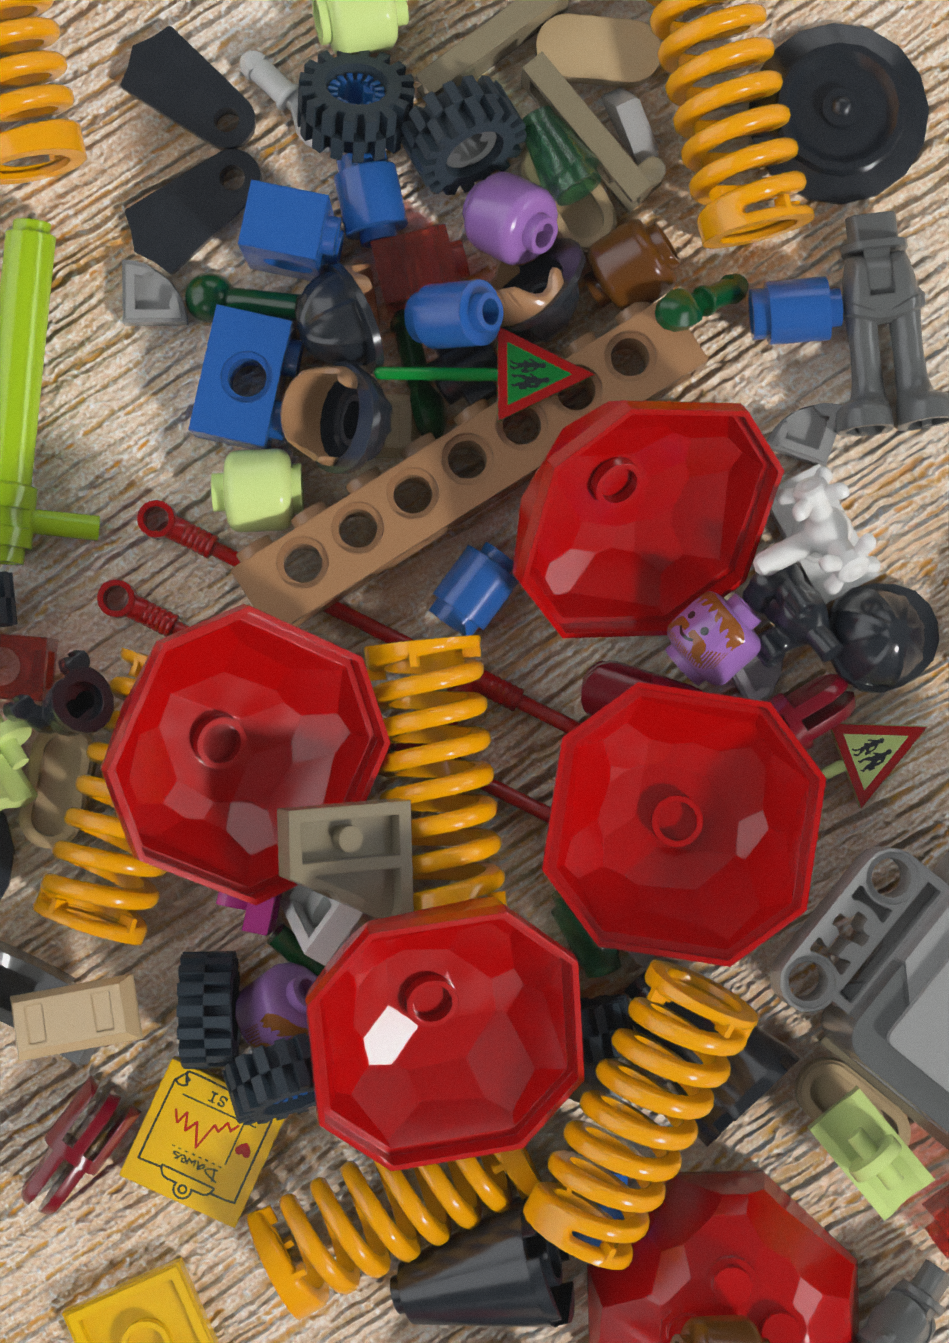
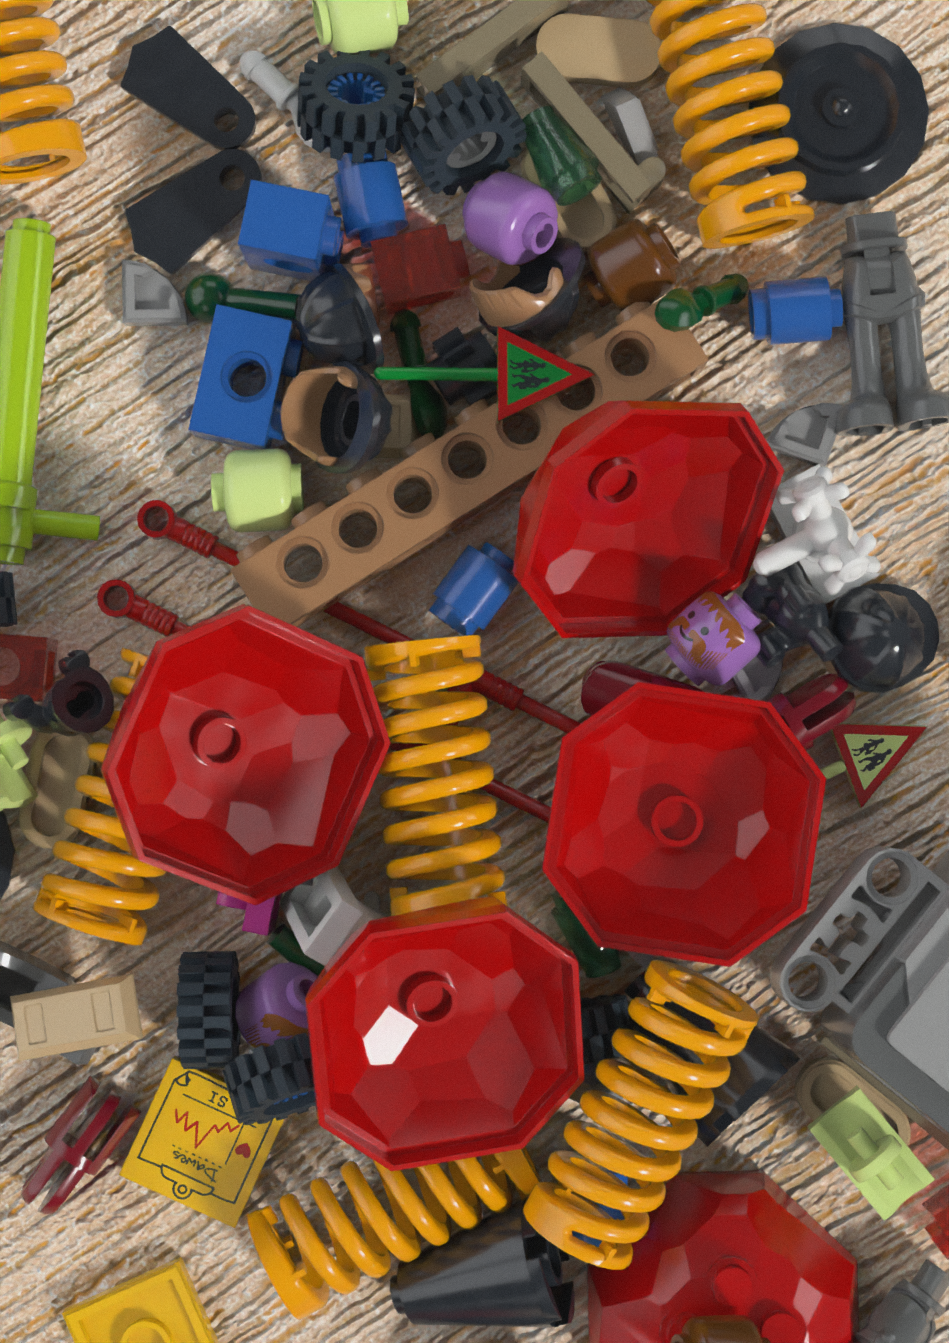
(351, 853): dark tan wing -> none
(454, 314): blue brick -> none

